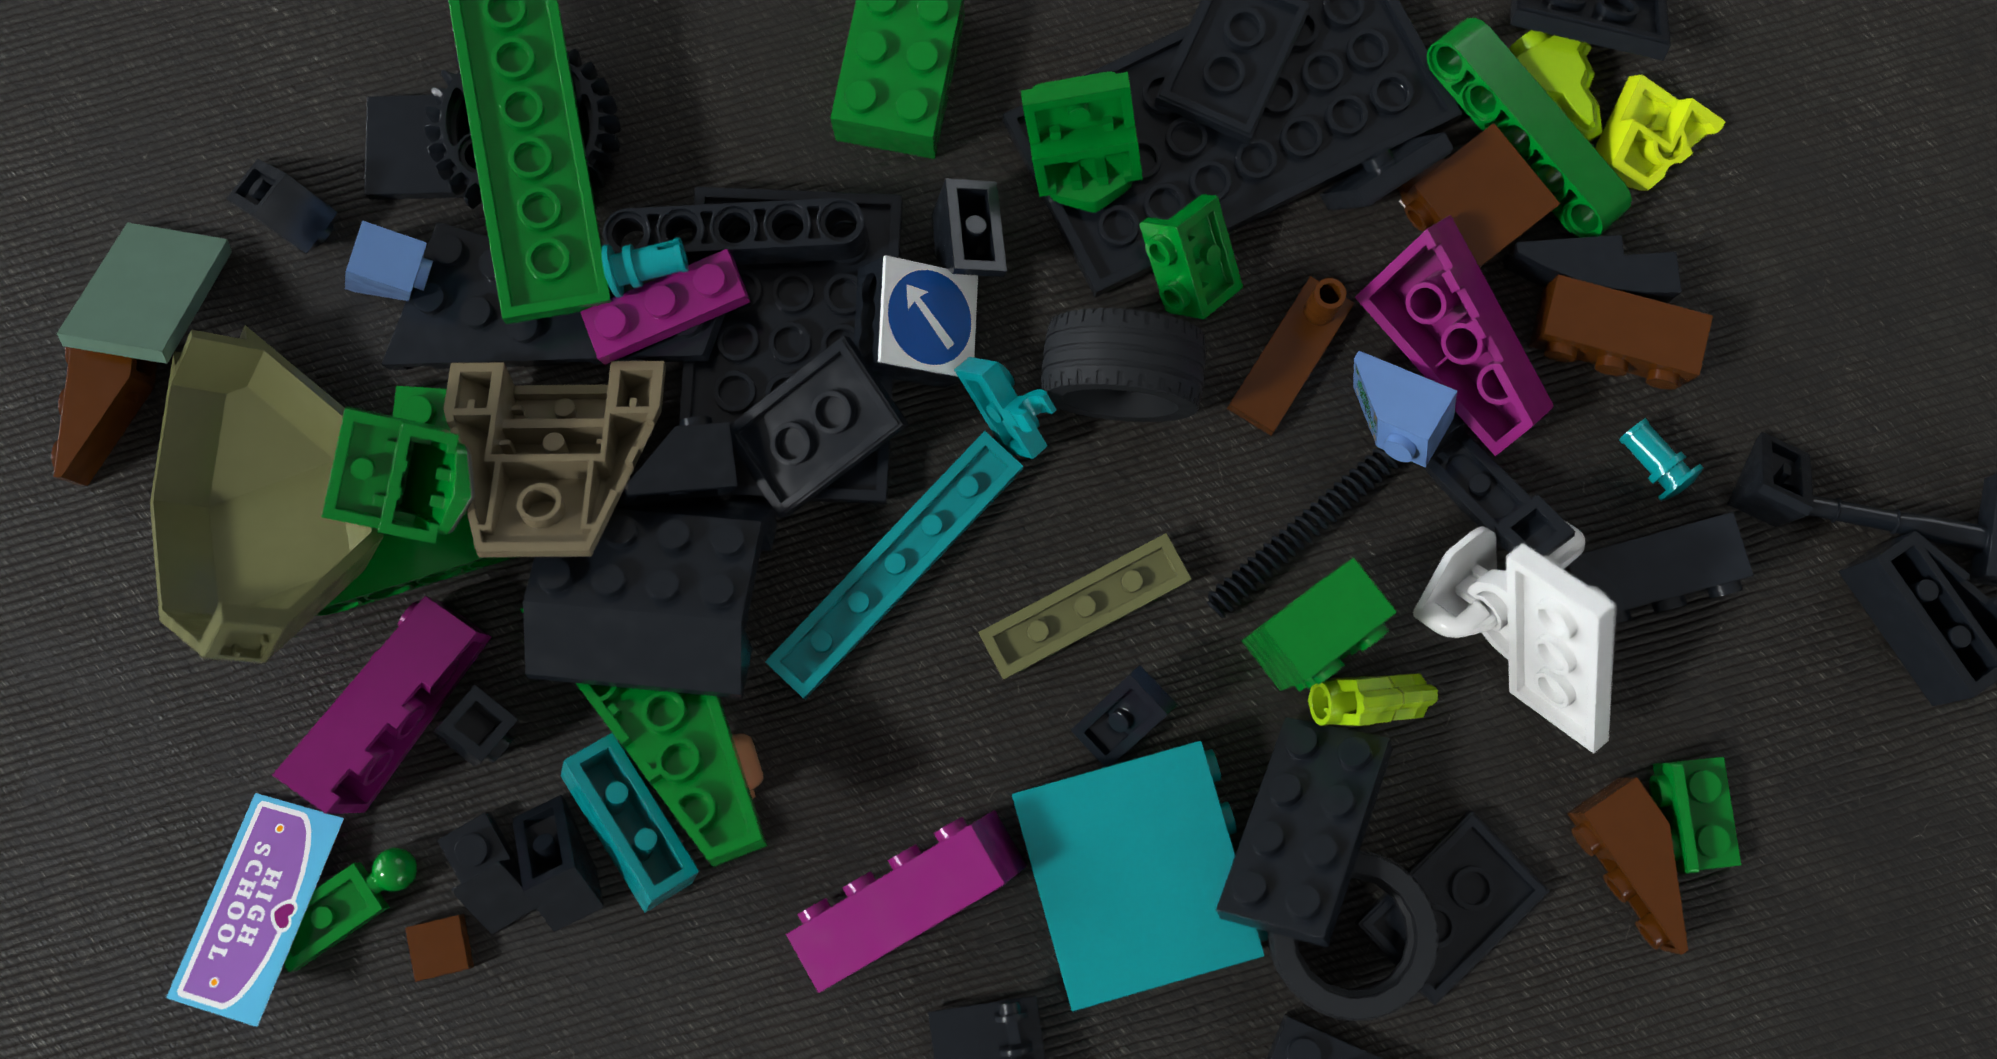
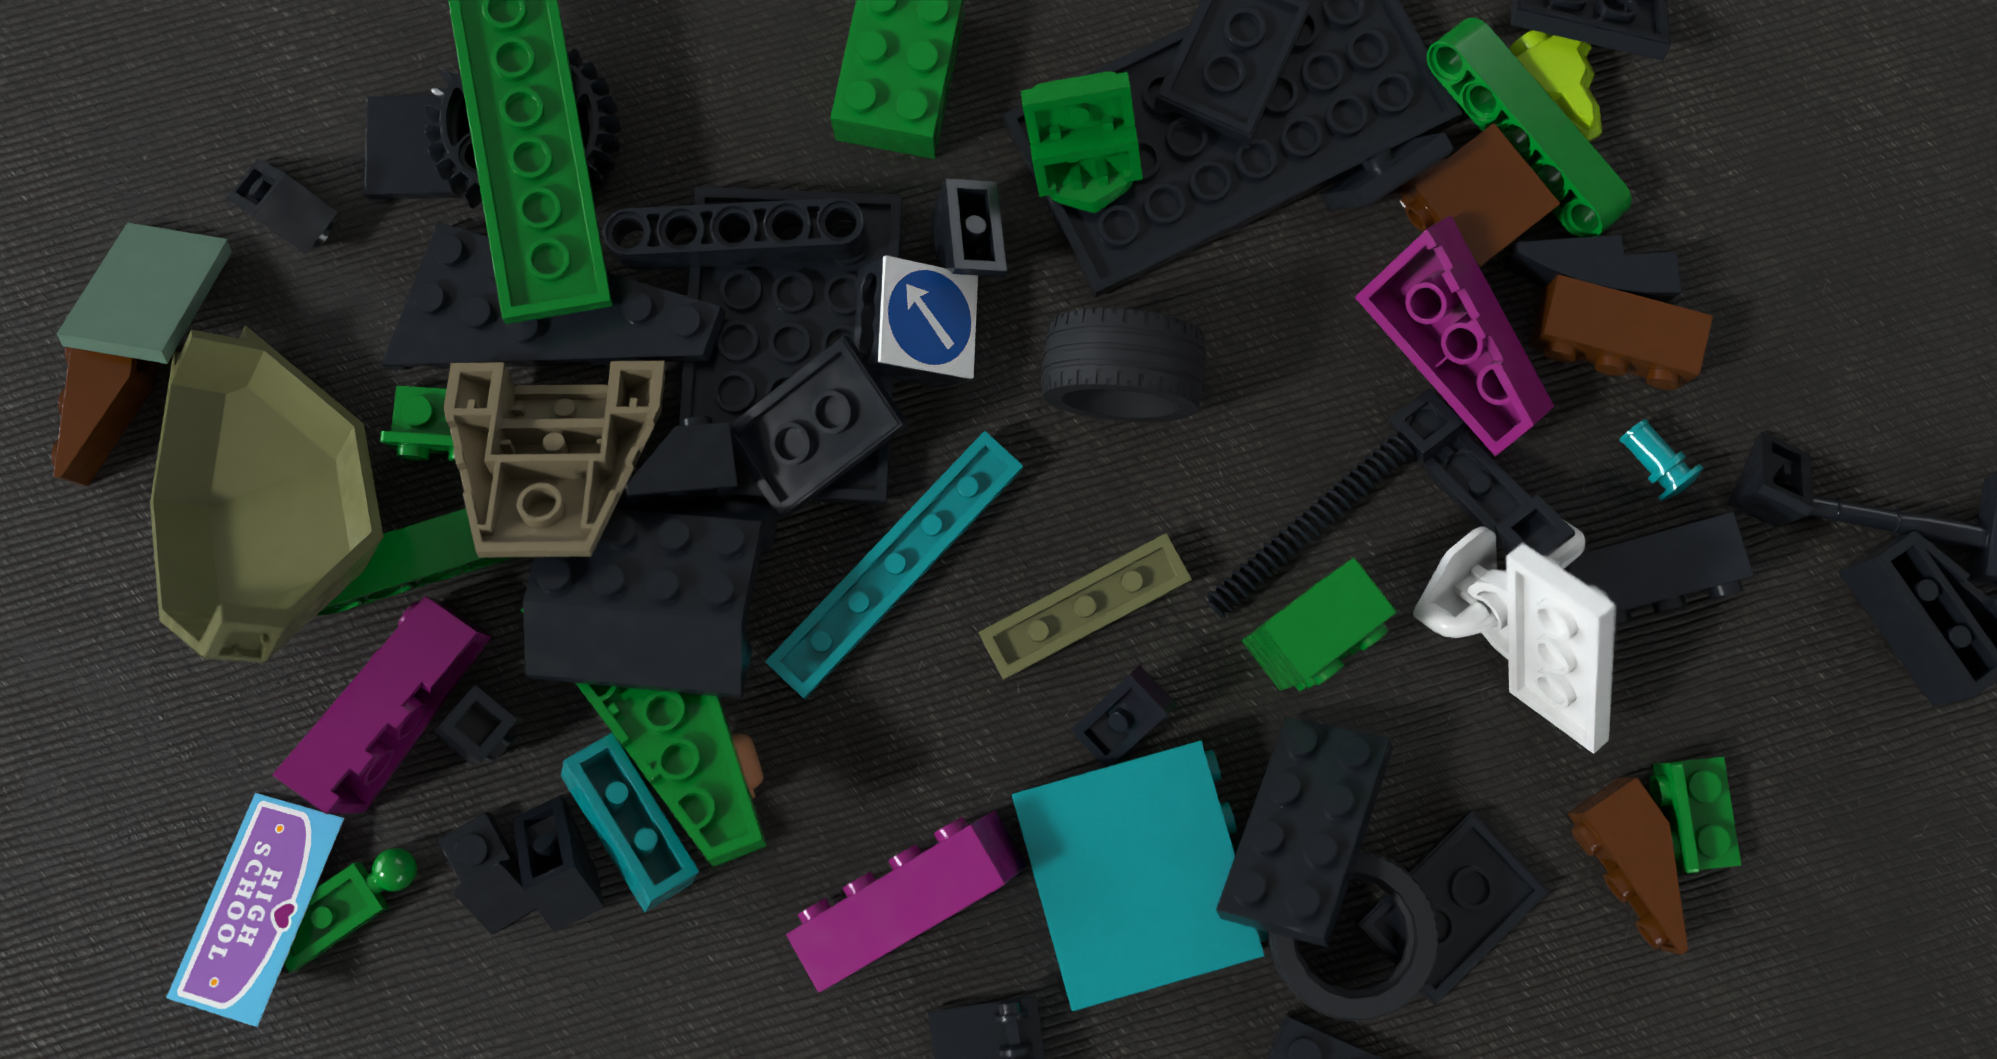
(386, 263): medium blue slope -> none
(398, 476): green piece -> none
(439, 947): reddish brown tile -> none
(641, 264): teal pin -> none
(665, 307): magenta plate -> none
(1008, 415): teal plate -> none
(1192, 258): green bracket -> none
(1291, 353): reddish brown piece -> none
(1371, 699): lime rock -> none
(1402, 408): medium blue slope -> none
(1652, 132): neon yellow slope -> none

